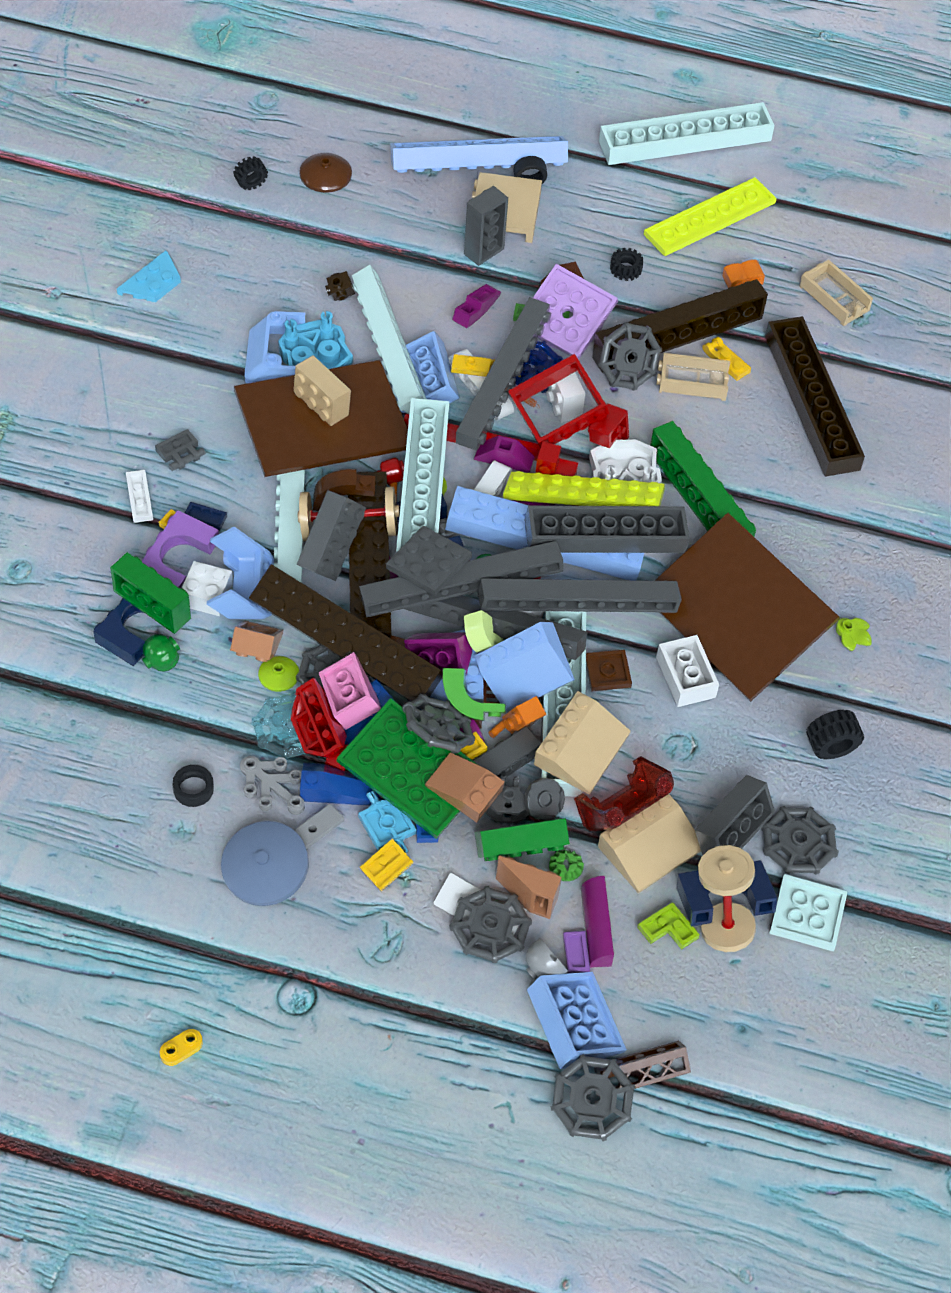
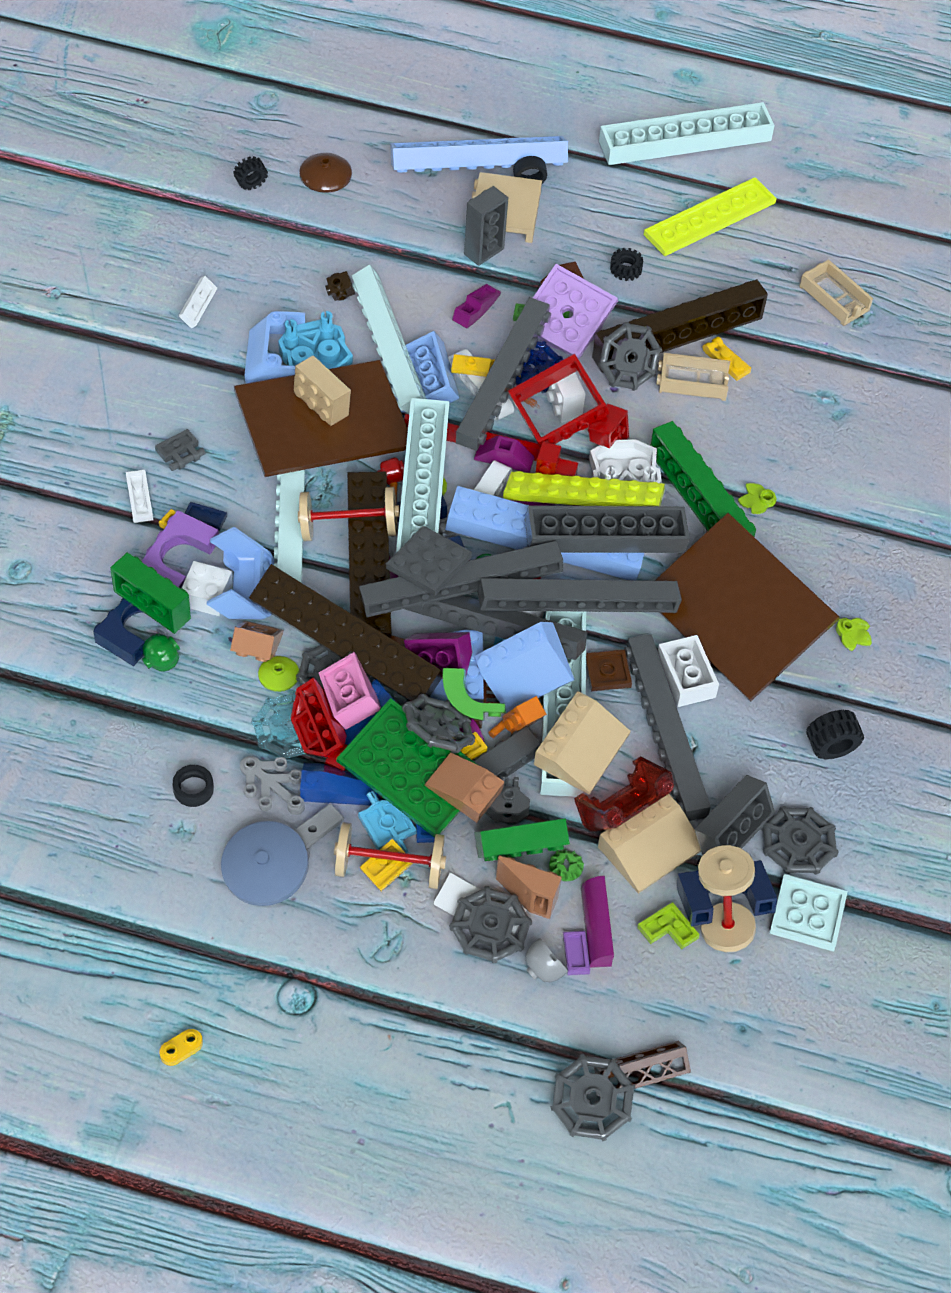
(152, 280): medium azure wing -> none
(198, 302): none -> white plate
(331, 535): dark grey brick -> none
(343, 483): reddish brown arch -> none
(344, 849): none -> tan piece
(480, 631): yellowish green brick -> none
(544, 799): dark grey tile -> none
(575, 1017): light blue slope -> none
(667, 726): none -> dark grey brick
(738, 273): orange brick -> none
(757, 498): none -> lime plate
(814, 396): dark brown brick -> none

